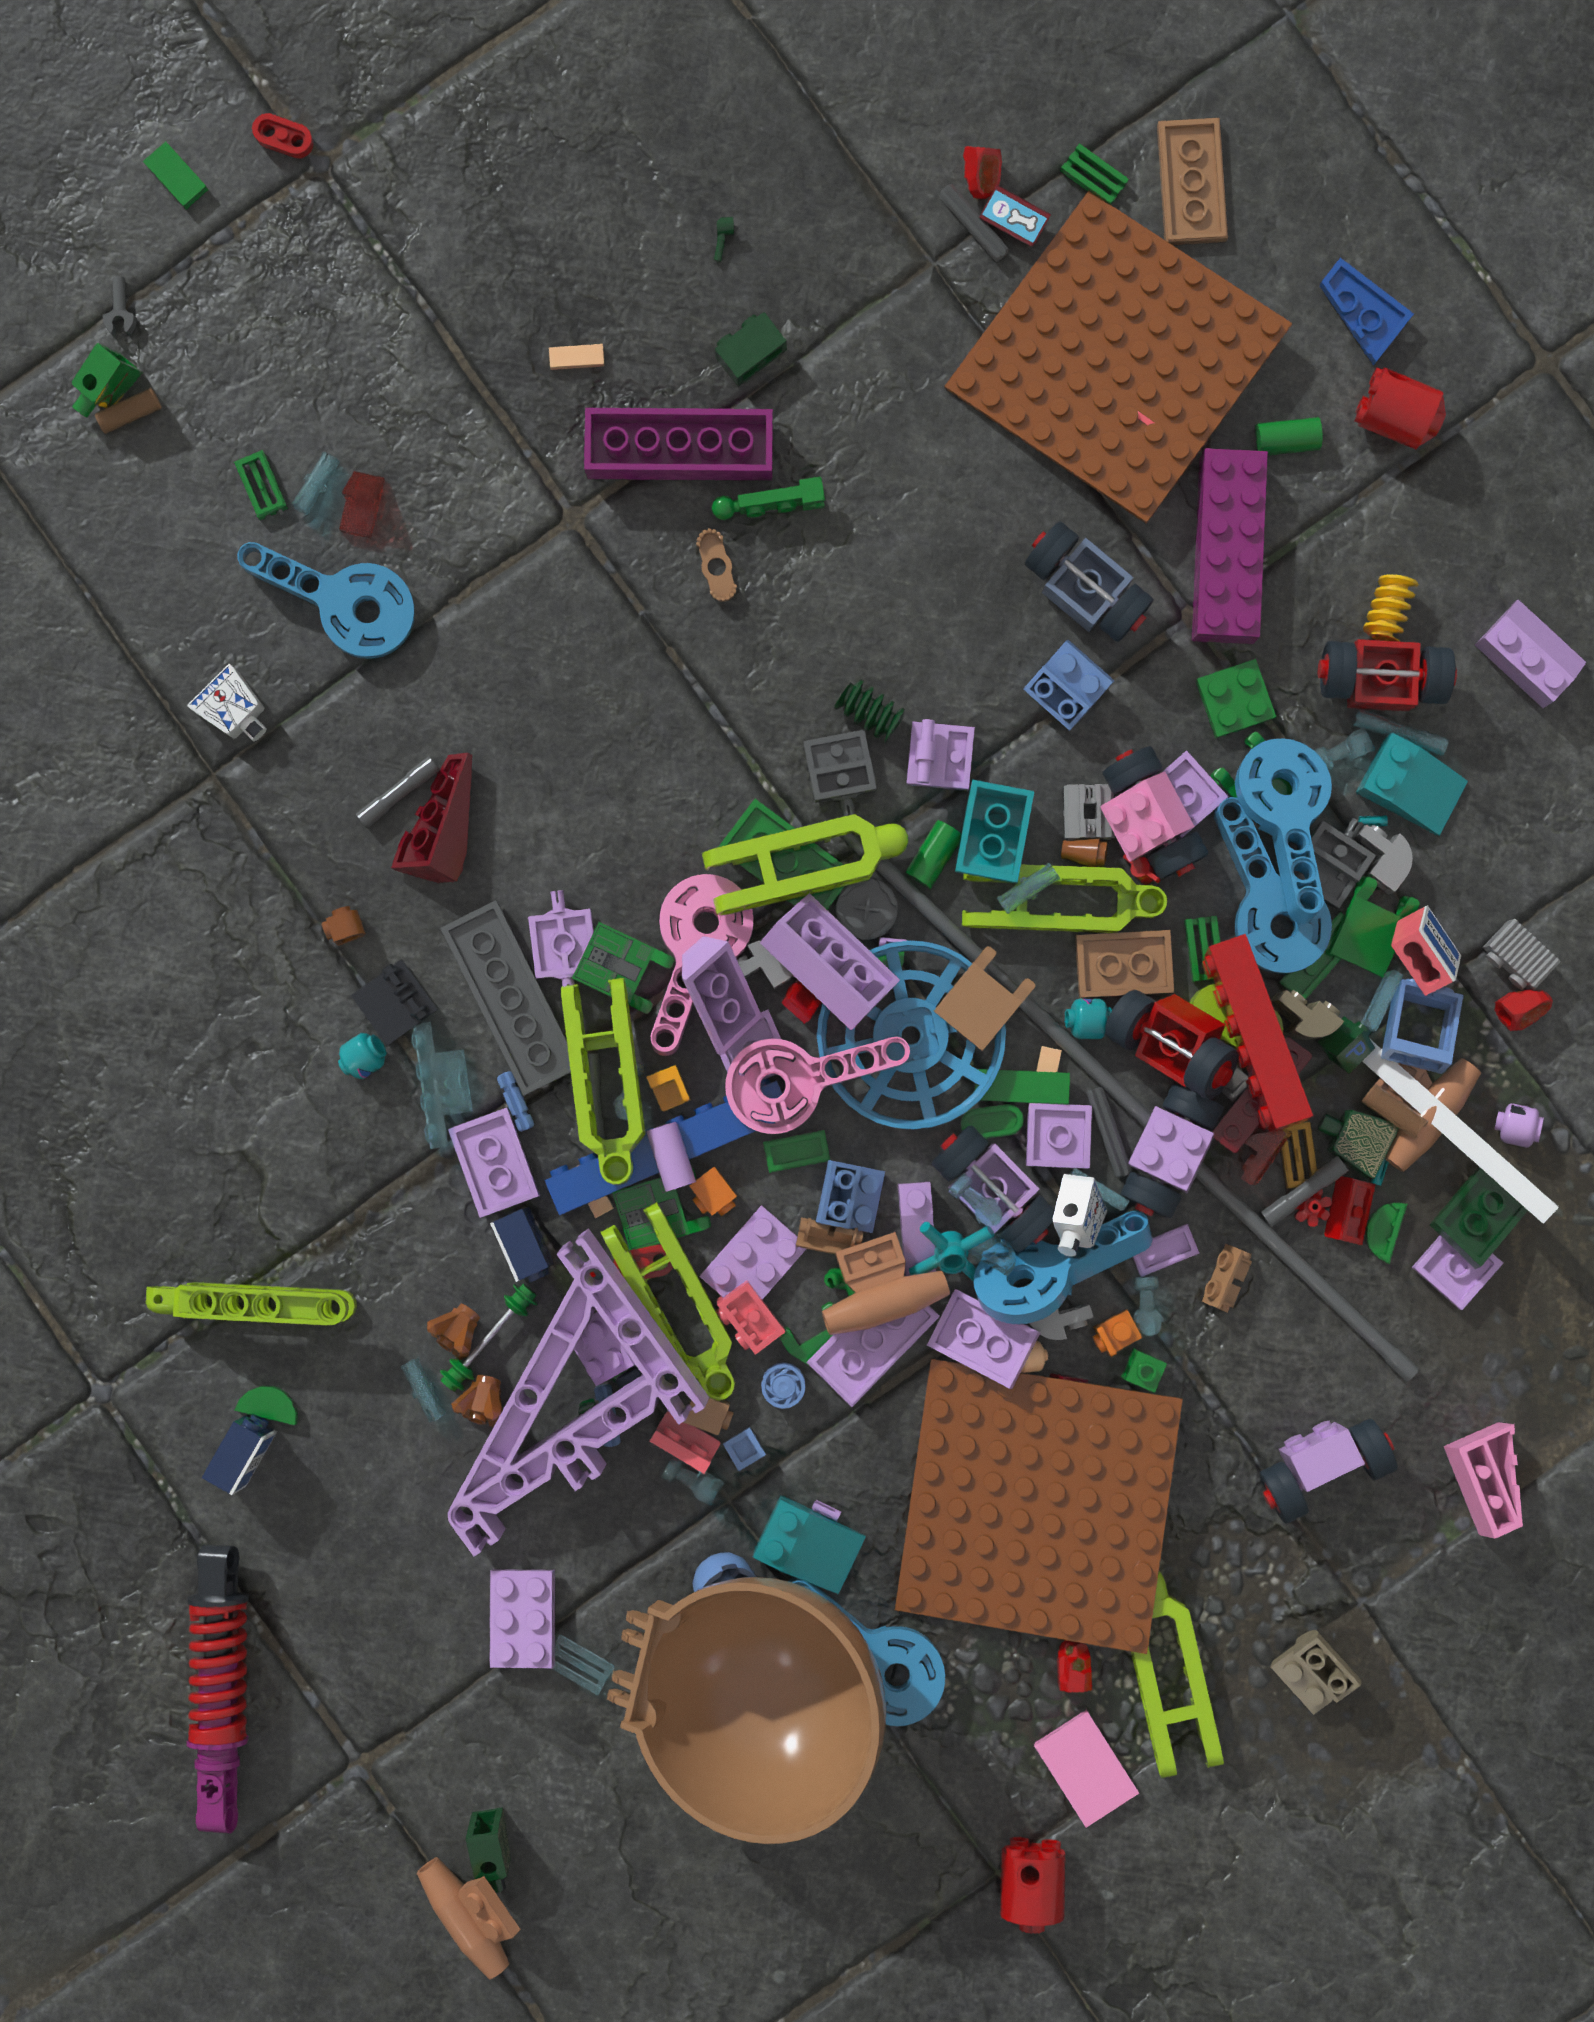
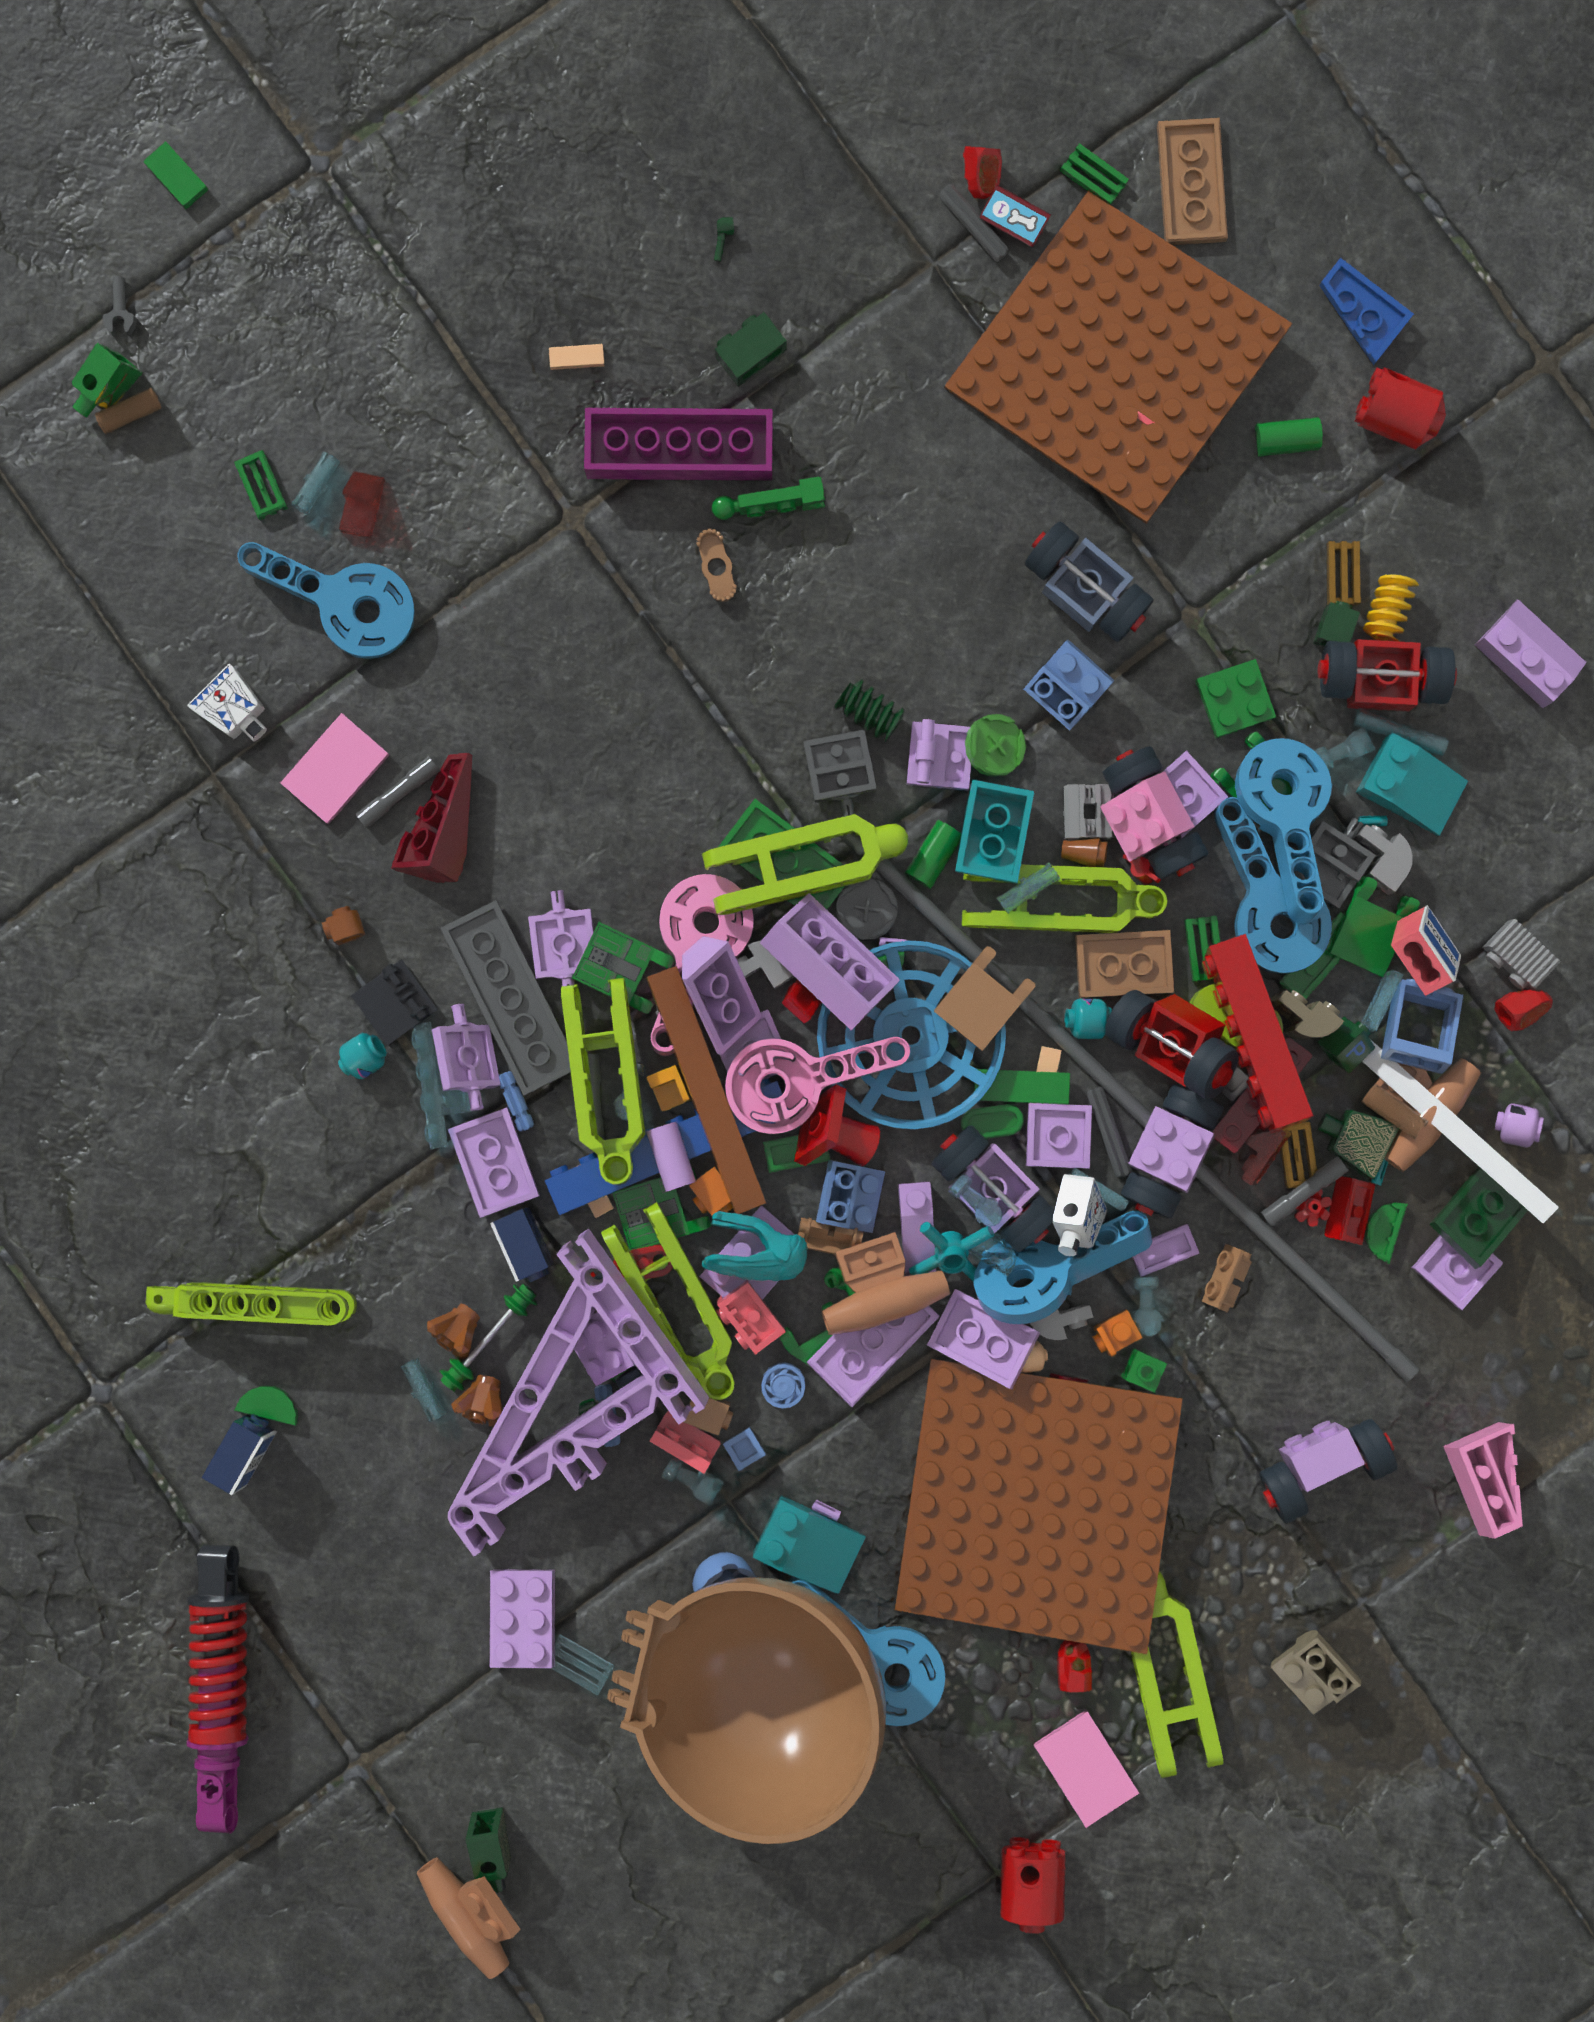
(284, 137): red plate -> none
(334, 768): none -> bright pink tile
(466, 1057): none -> lavender plate
(706, 1090): none -> dark orange tile
(781, 1260): none -> teal hair
(831, 1130): none -> red plant
(995, 745): none -> bright green tile
(1229, 546): magenta brick -> none
(1336, 623): none -> dark green brick
(1343, 546): none -> pearl gold tile

